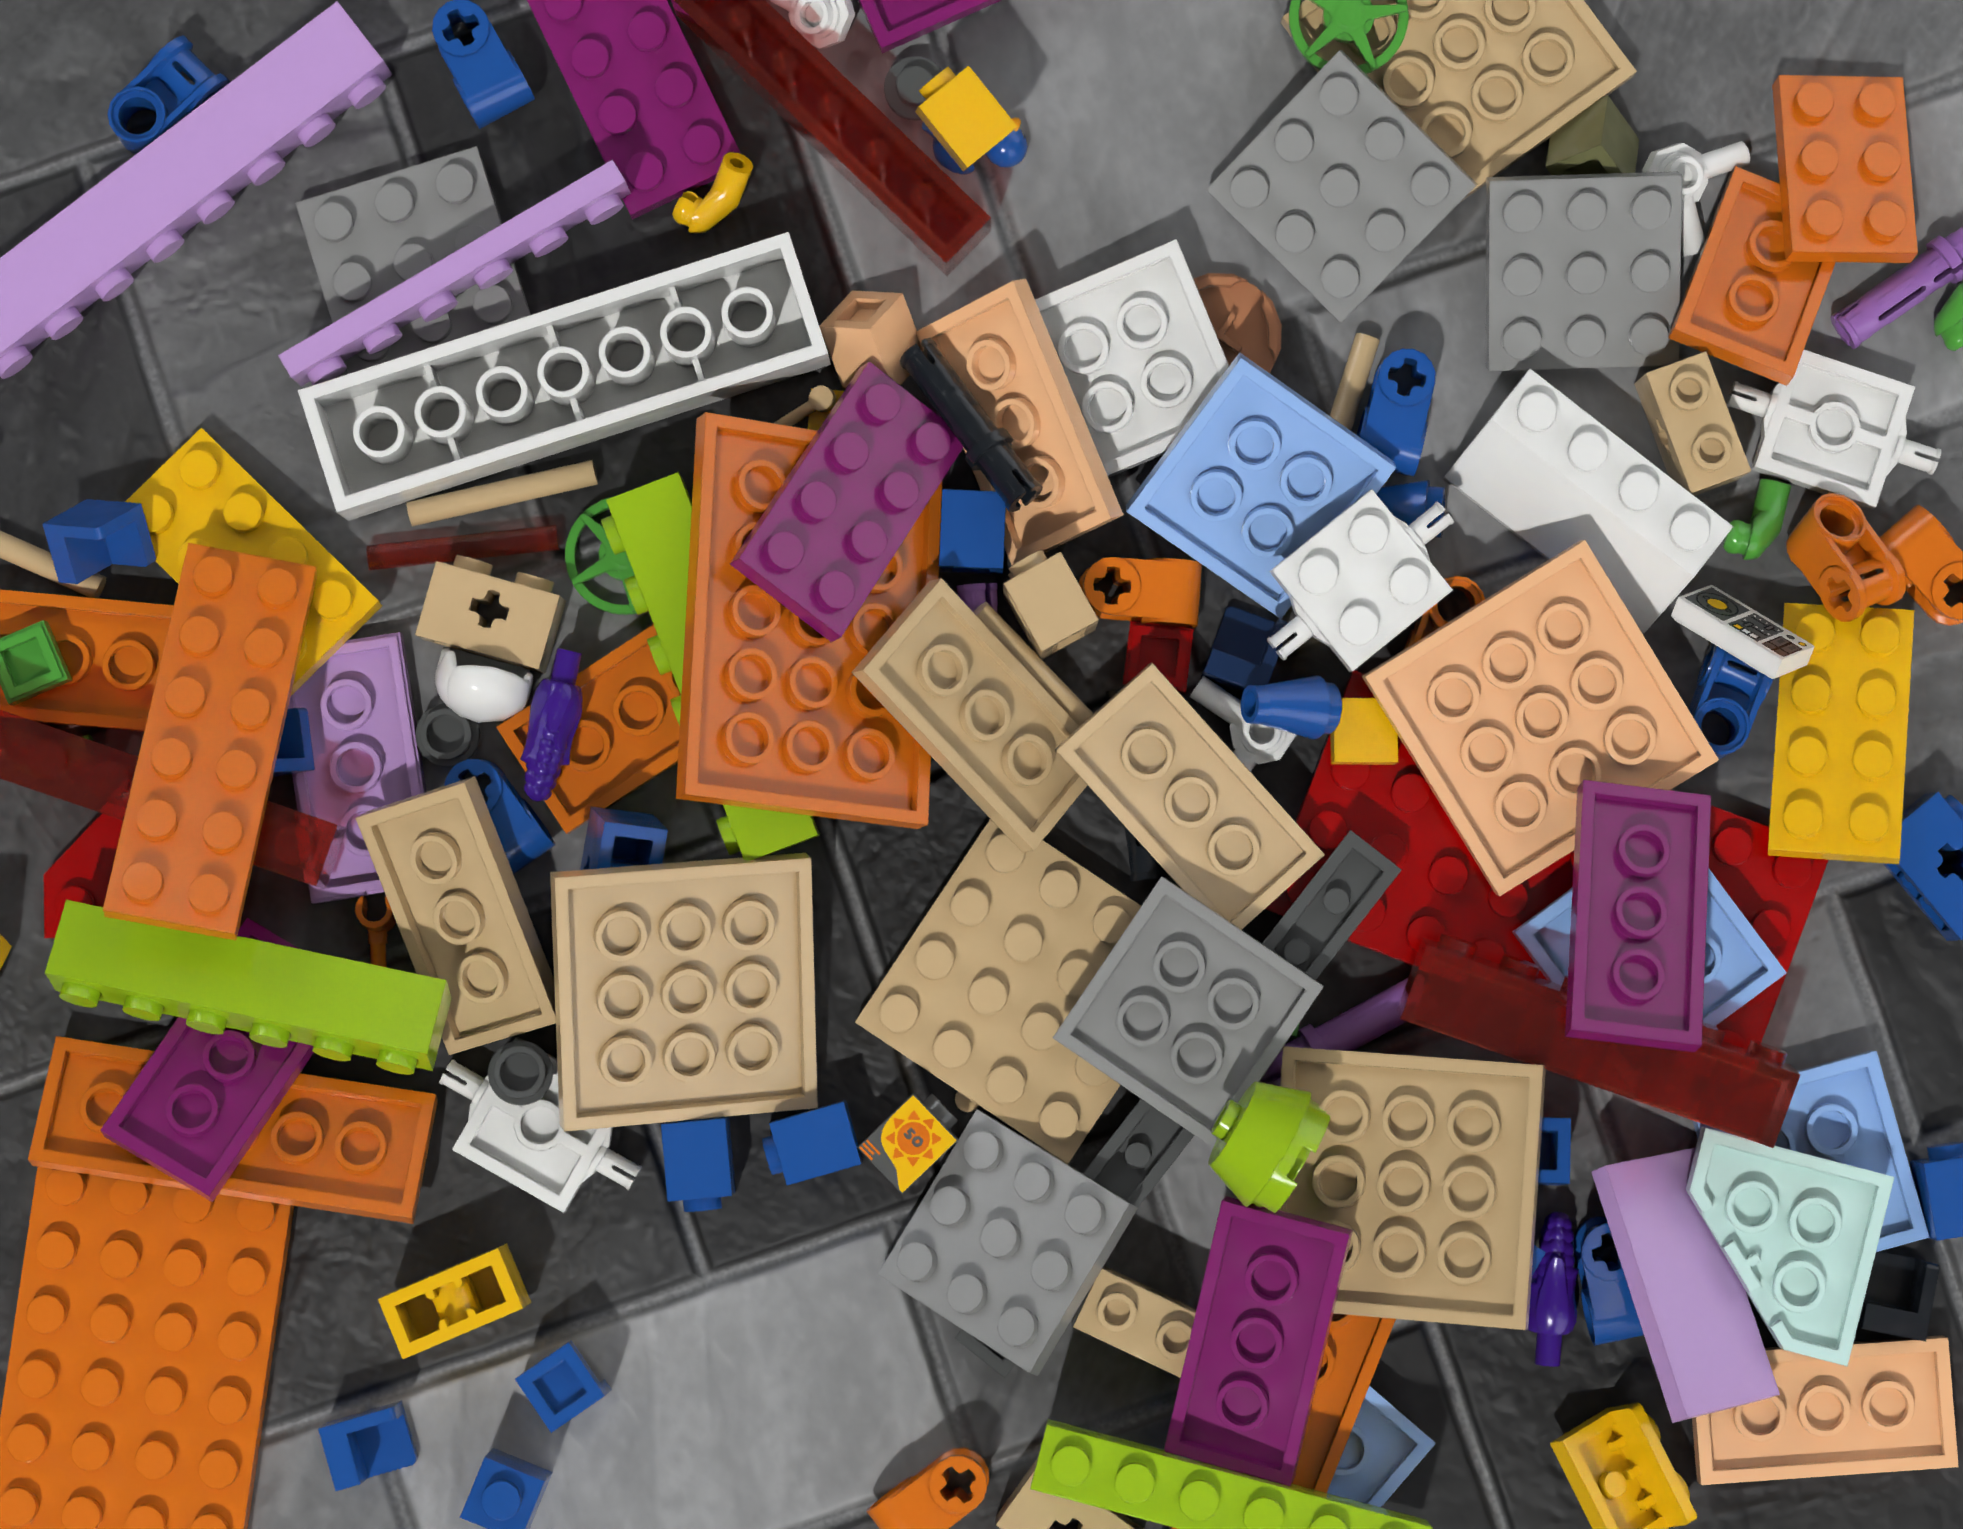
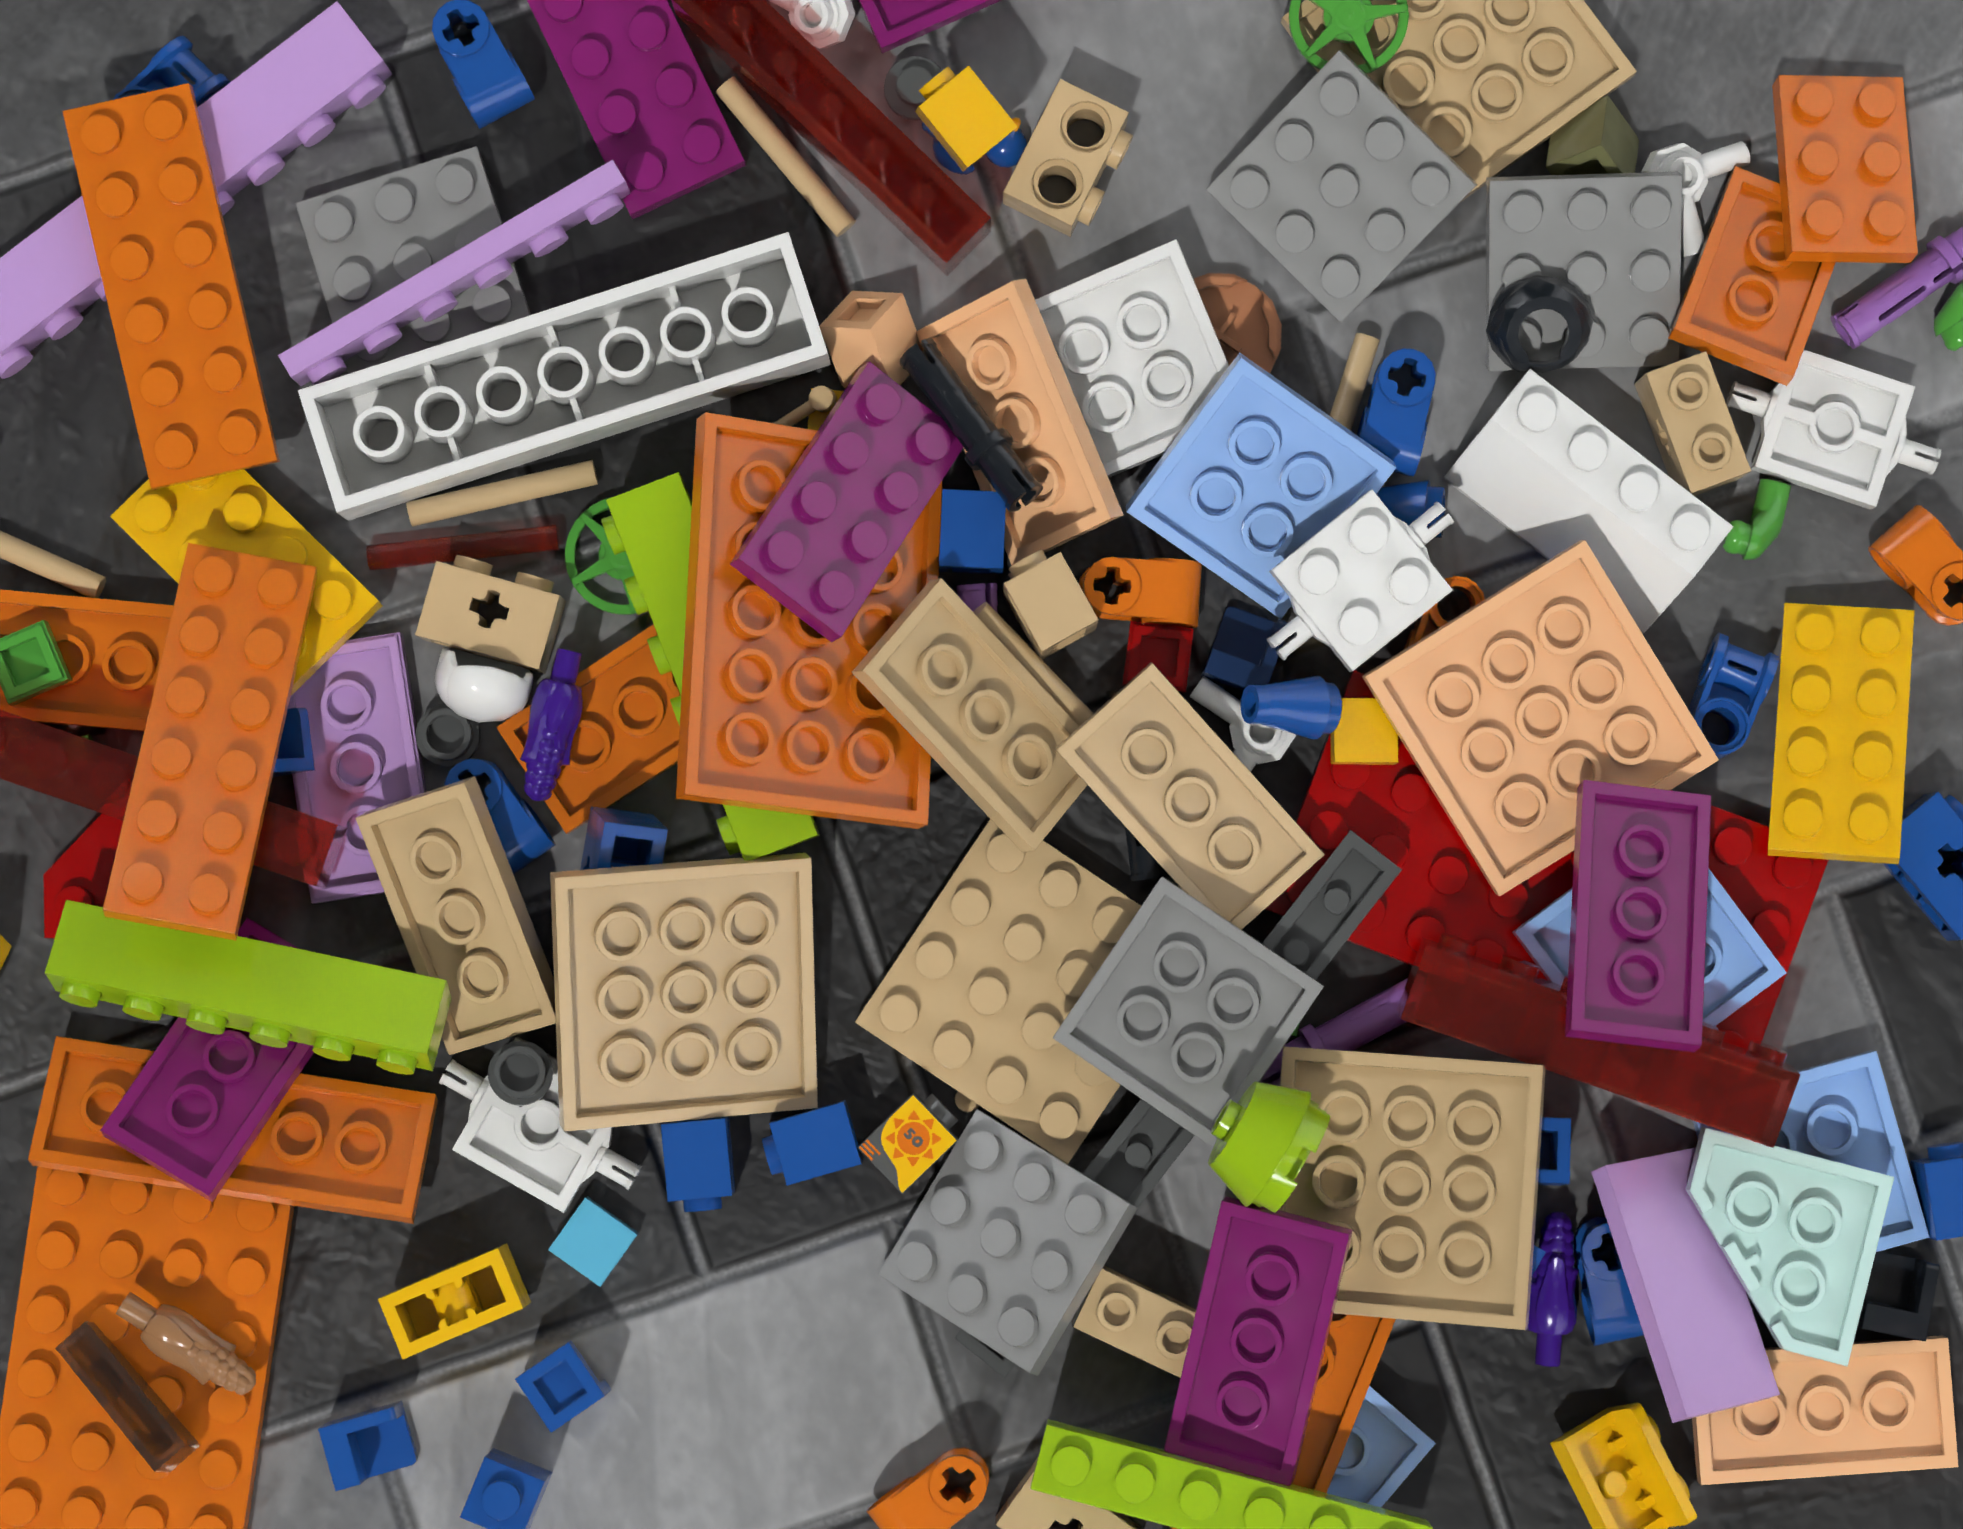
(97, 536): blue panel -> none
(127, 1398): none -> clear smoke piece
(171, 286): none -> orange plate
(188, 1344): none -> medium nougat piece
(376, 930): orange hand -> none
(593, 1241): none -> medium azure tile
(721, 200): yellow arm -> none
(785, 156): none -> tan bar
(1054, 153): none -> tan brick
(1529, 296): none -> black piece
(1742, 631): white tile -> none
(1841, 557): orange piece -> none

